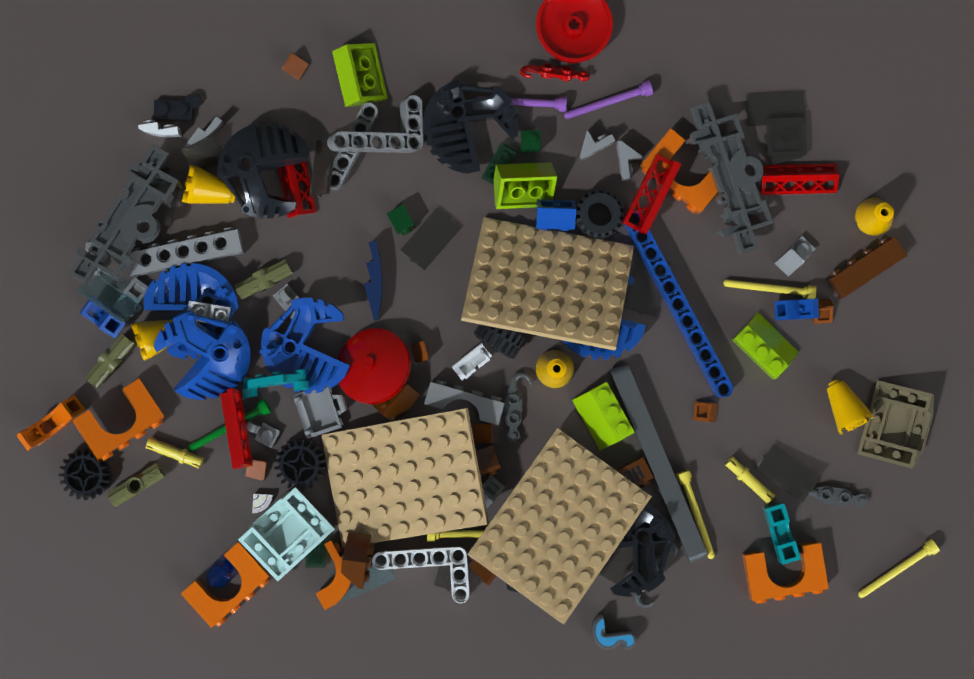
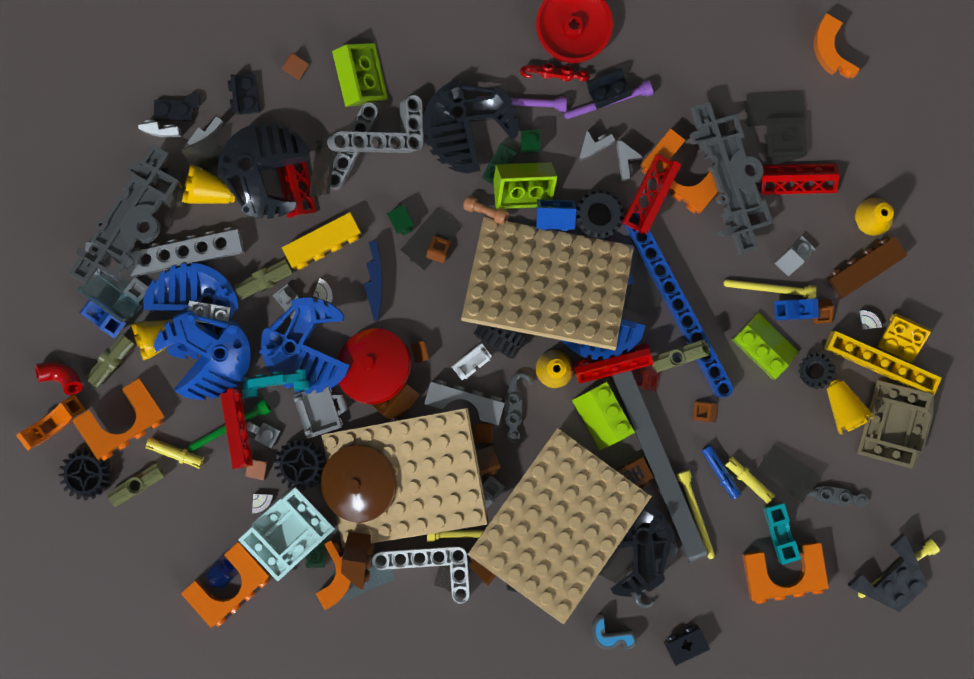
(59, 373): none -> red cylinder
(244, 94): none -> black bracket
(322, 241): none -> yellow brick
(323, 291): none -> white tile
(358, 483): none -> reddish brown dish
(438, 249): none -> dark orange slope
(500, 215): none -> nougat piece
(590, 370): none -> red fence
(608, 88): none -> black bracket
(650, 380): none -> clear red tile
(689, 353): none -> olive piece
(696, 646): none -> black brick
(722, 473): none -> blue pin
(811, 360): none -> black tyre
(825, 48): none -> orange arch
(869, 320): none -> white tile
(882, 363): none -> yellow brick
(899, 584): none -> black wing
(904, 337): none -> yellow plate

